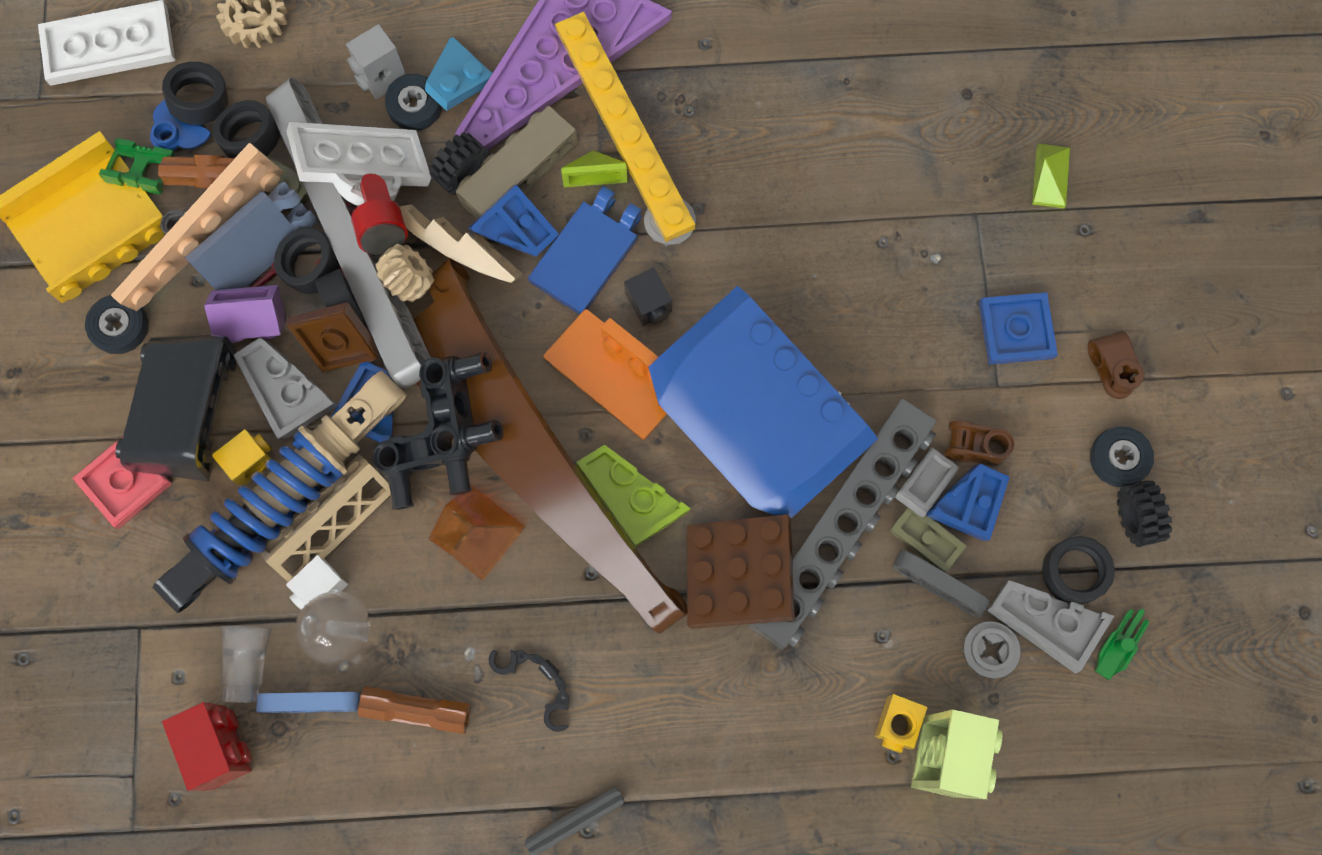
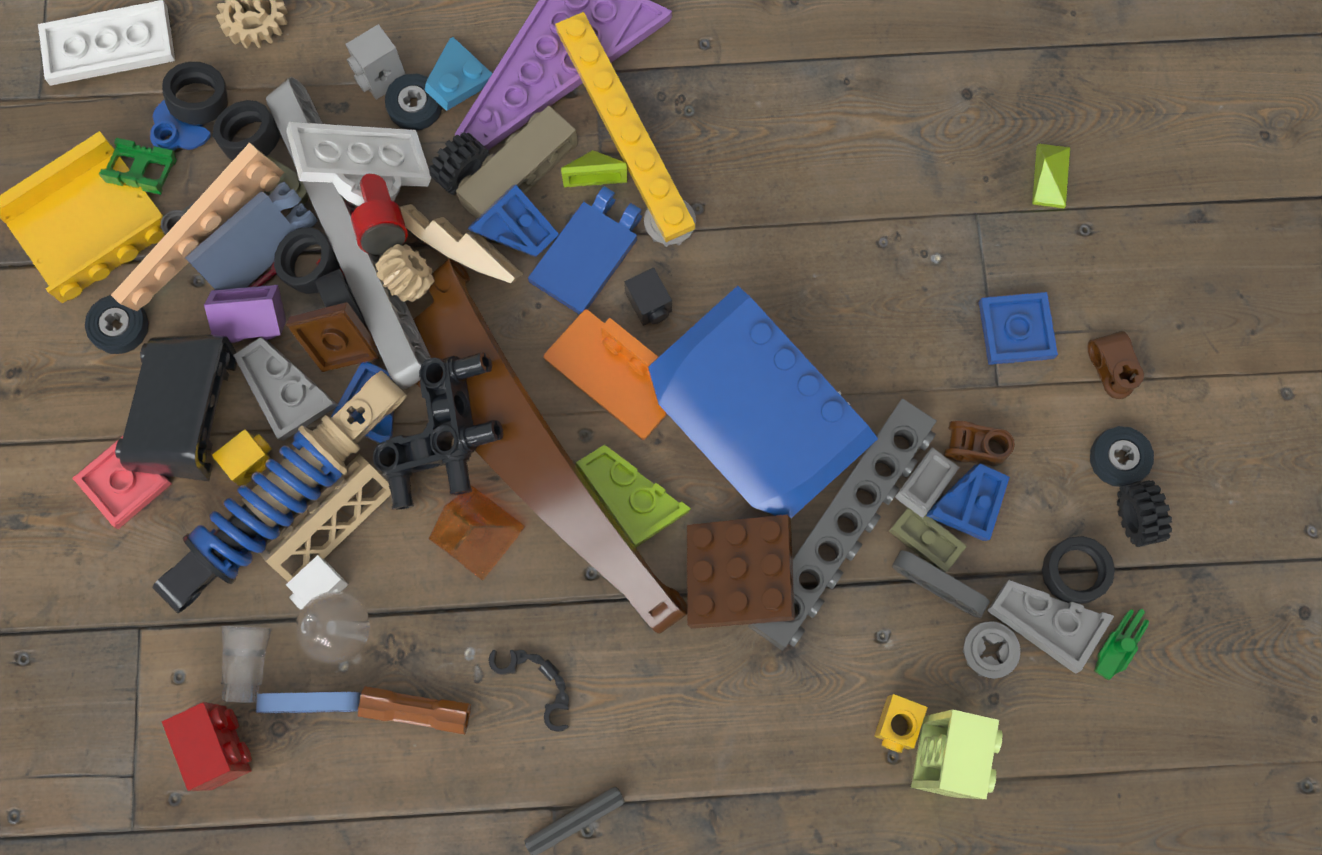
(195, 171): dark orange piece -> none

